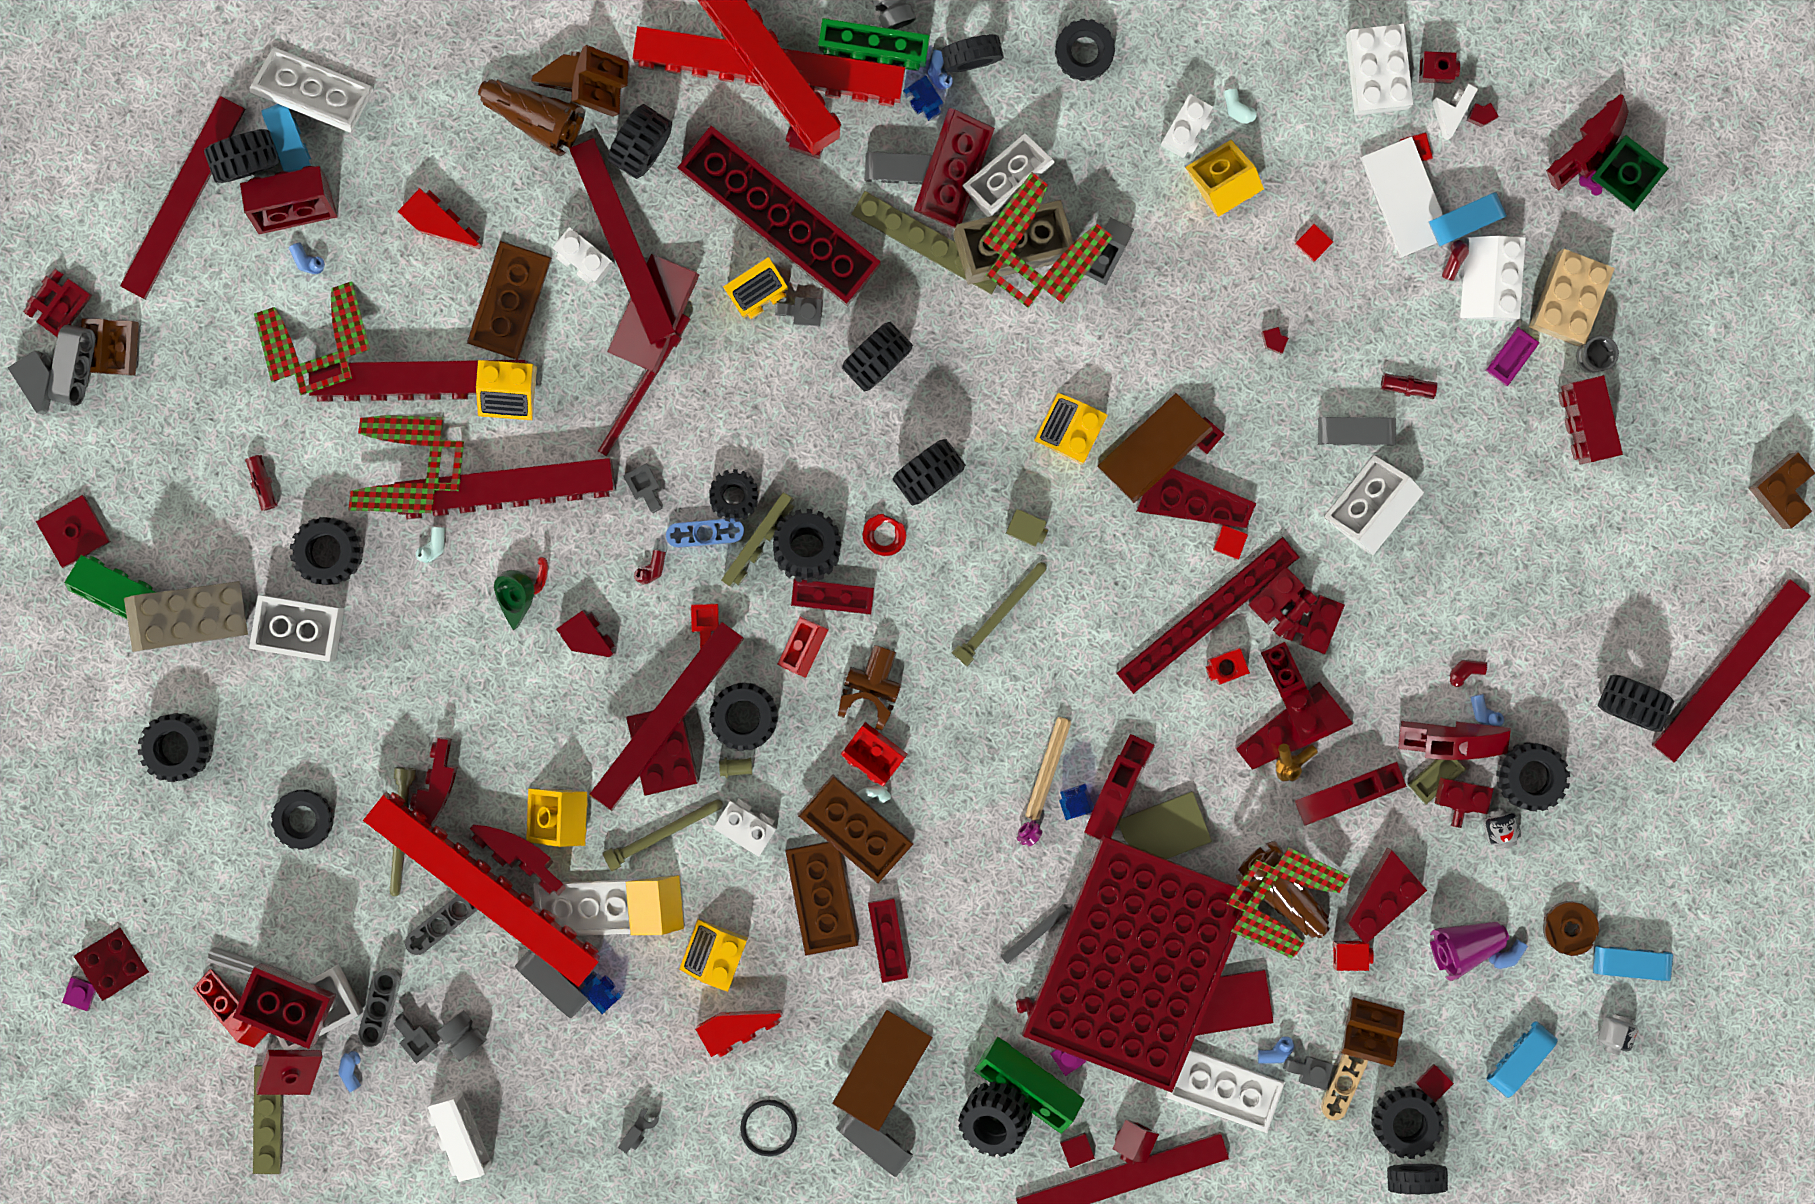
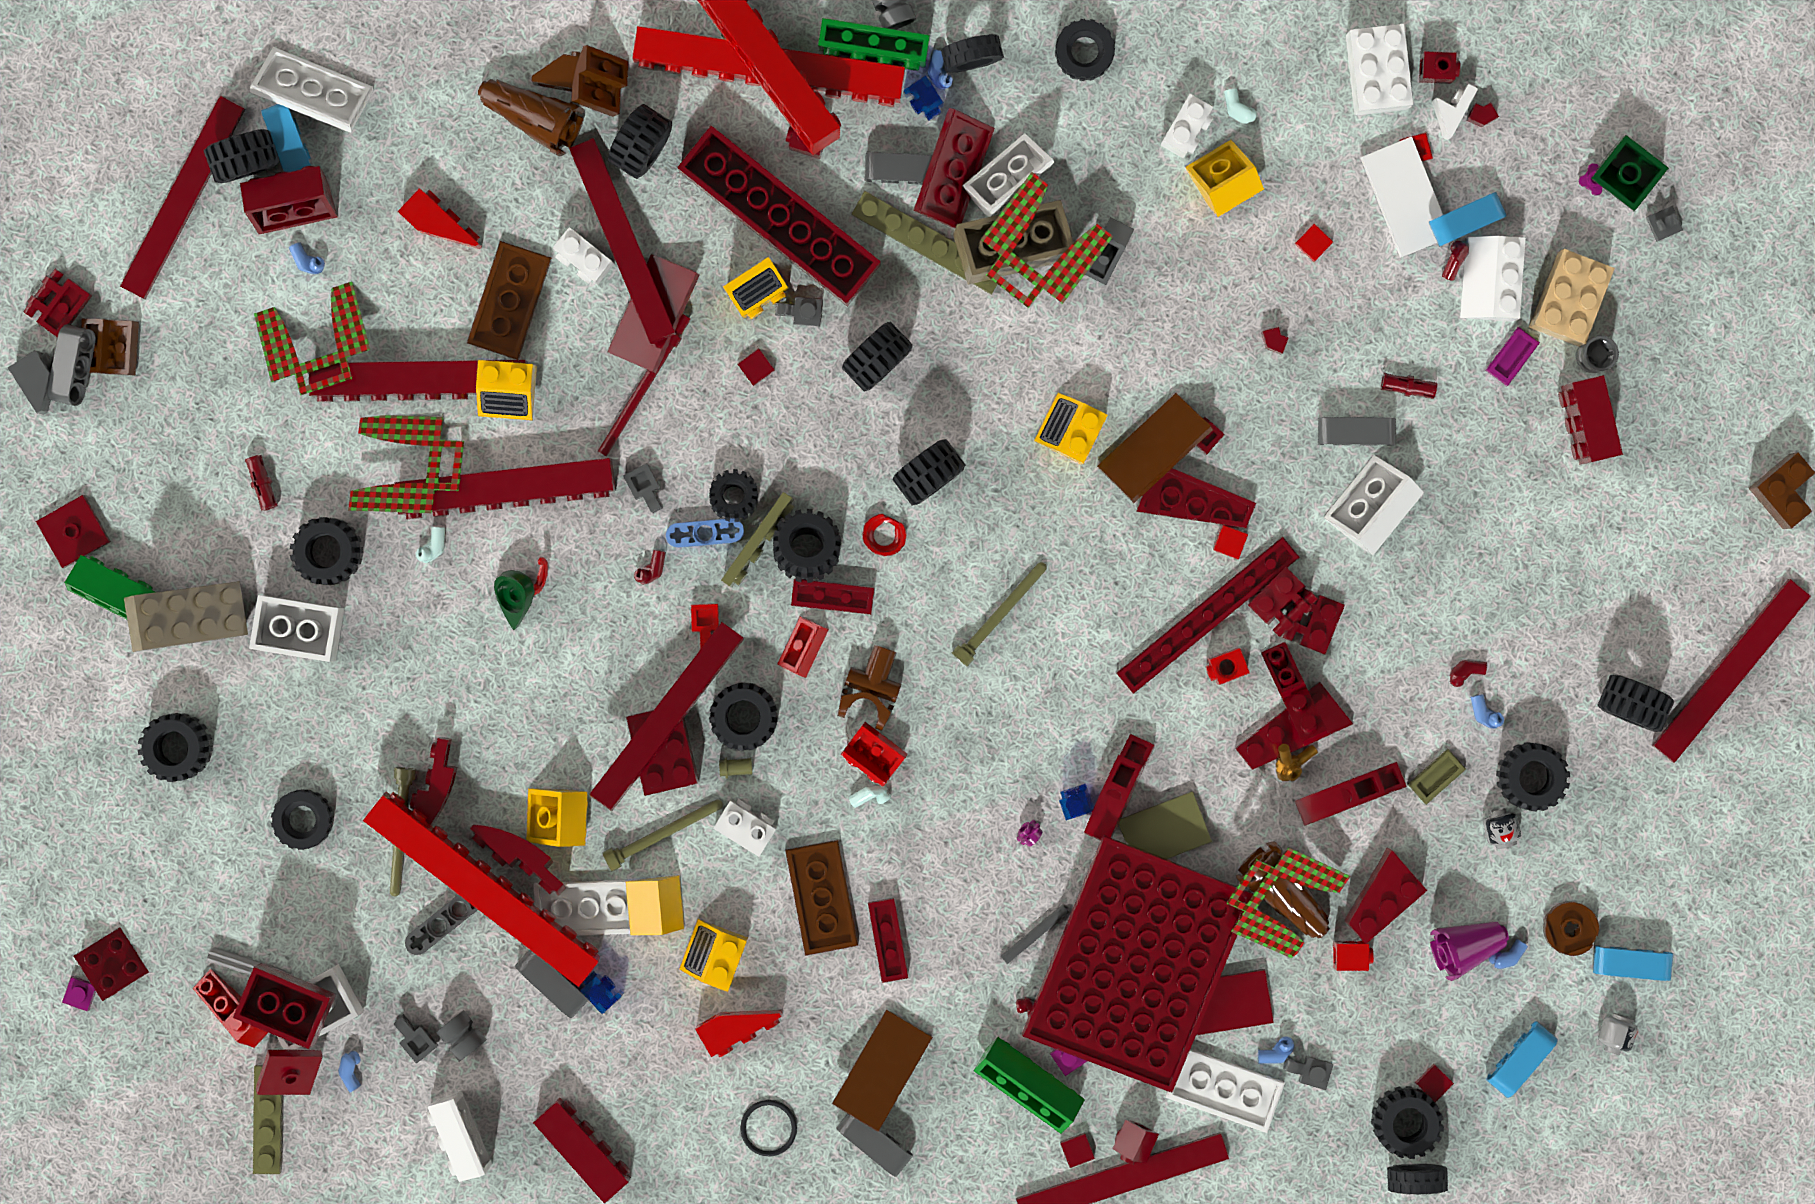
(370, 1016): dark grey beam -> none
(582, 1150): none -> dark red brick
(584, 637): dark red slope -> none
(634, 1137): dark grey plate -> none
(756, 367): none -> dark red tile
(855, 828): reddish brown tile -> none
(991, 1135): black tyre -> none
(1027, 528): olive brick -> none
(1048, 768): tan axle -> none
(1330, 1098): tan beam -> none
(1372, 1032): reddish brown slope -> none
(1454, 743): dark red slope -> none
(1463, 798): dark red plate -> none
(1598, 140): dark red slope -> none
(1664, 223): none -> dark grey tile

